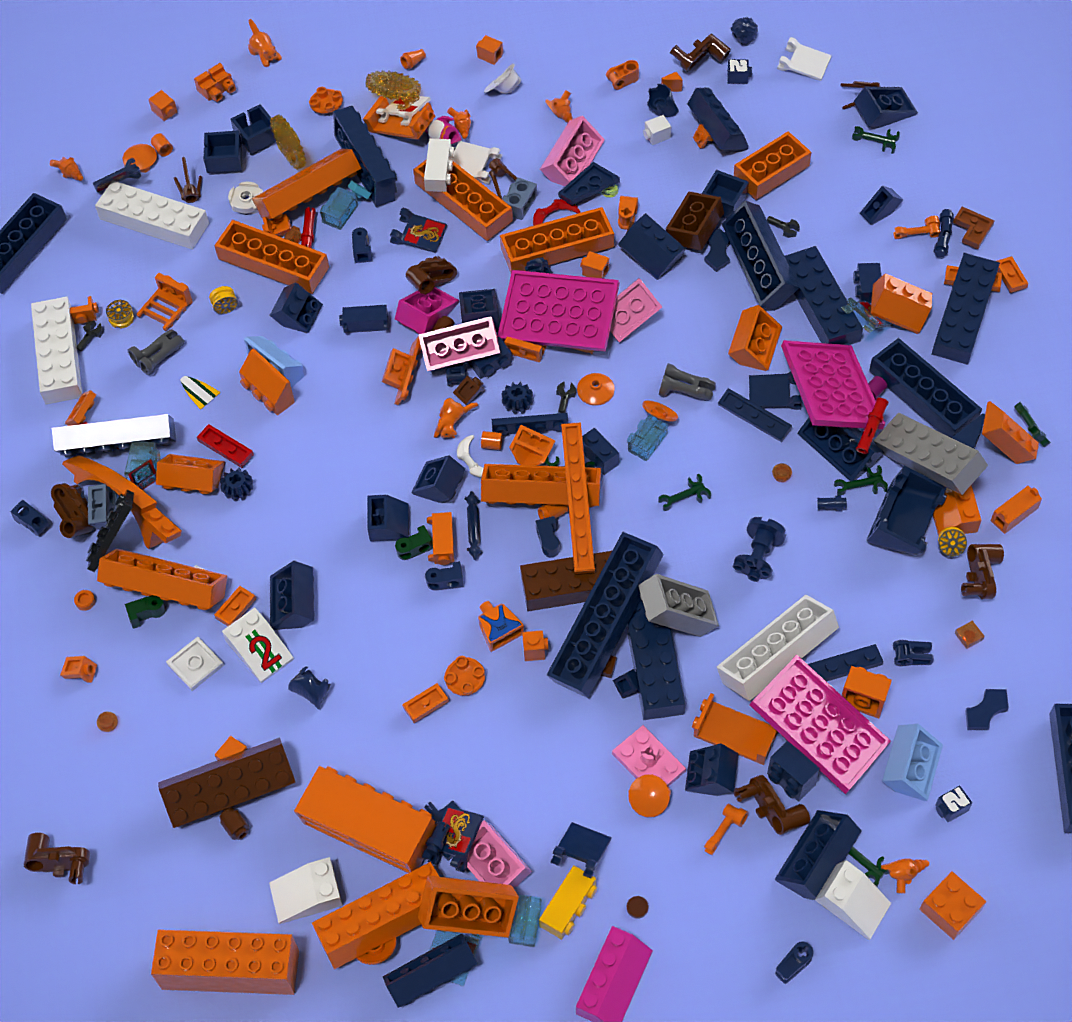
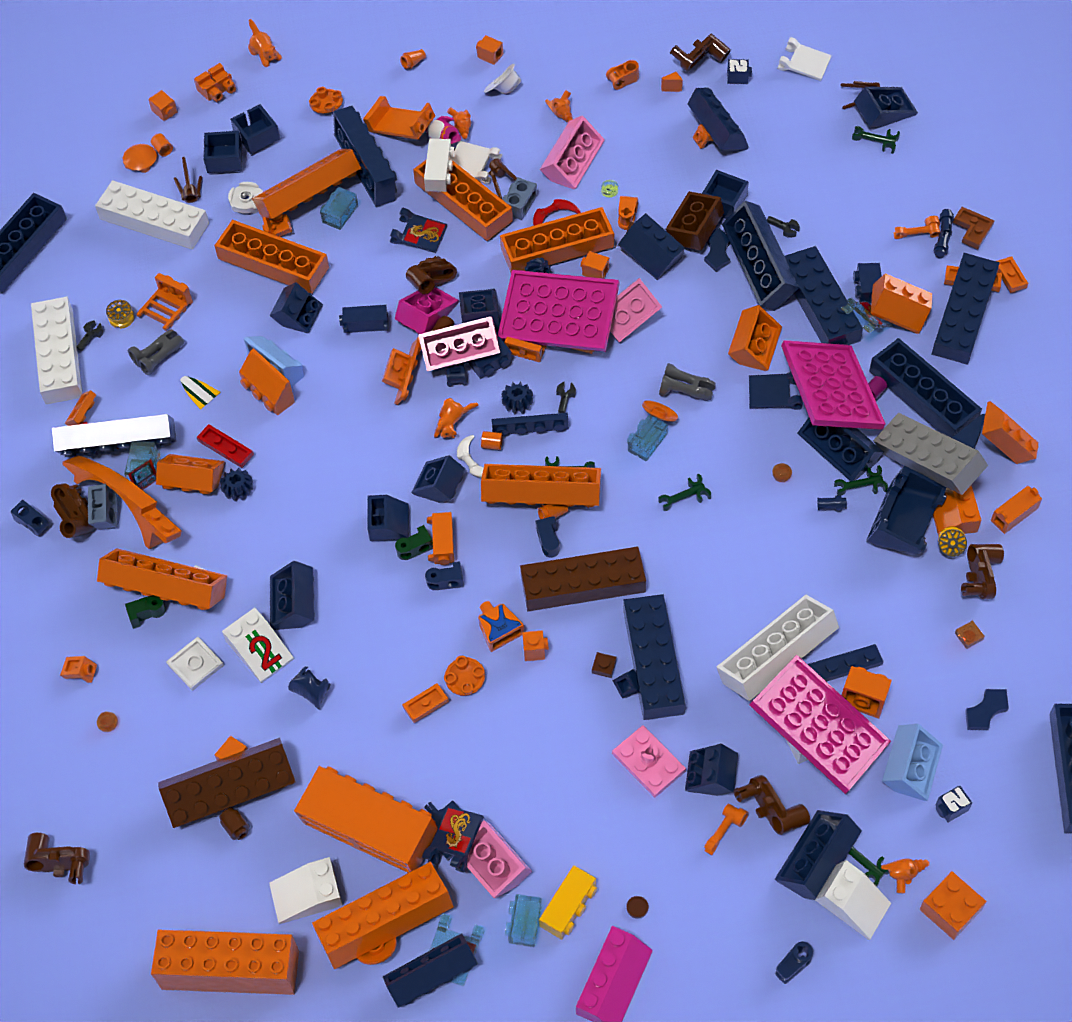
(68, 168): orange piece -> none
(84, 313): orange bracket -> none
(84, 600): orange tile -> none
(108, 533): black plate -> none
(126, 172): dark blue flag -> none
(223, 299): yellow wheel -> none
(235, 606): orange plate -> none
(288, 141): clear yellow gear -> none
(293, 235): clear orange plate -> none
(307, 236): red pin -> none
(359, 190): medium azure plate -> none
(360, 243): dark blue leg -> none
(393, 85): clear yellow gear -> none
(403, 109): white flag -> none
(435, 842): dark blue animal -> none
(468, 906): orange brick -> none
(469, 389): reddish brown bracket -> none
(473, 525): dark blue wheel -> none
(530, 447): orange slope -> none
(577, 498): orange tile -> none
(582, 845): dark blue flag -> none
(587, 183): dark blue wing -> none
(595, 395): orange dish -> none
(600, 451): dark blue brick -> none
(604, 615): dark blue brick -> none
(649, 795): orange dish -> none
(657, 130): white brick -> none
(662, 101): dark blue hair -> none
(678, 605): light grey brick -> none
(735, 730): orange panel -> none
(745, 29): dark blue piece -> none
(755, 415): dark blue tile -> none
(764, 536): dark blue piece -> none
(773, 164): orange brick -> none
(792, 771): dark blue brick -> none
(874, 418): red pin -> none
(881, 205): dark blue slope -> none
(912, 653): dark blue piece -> none
(1033, 428): dark green bar -> none

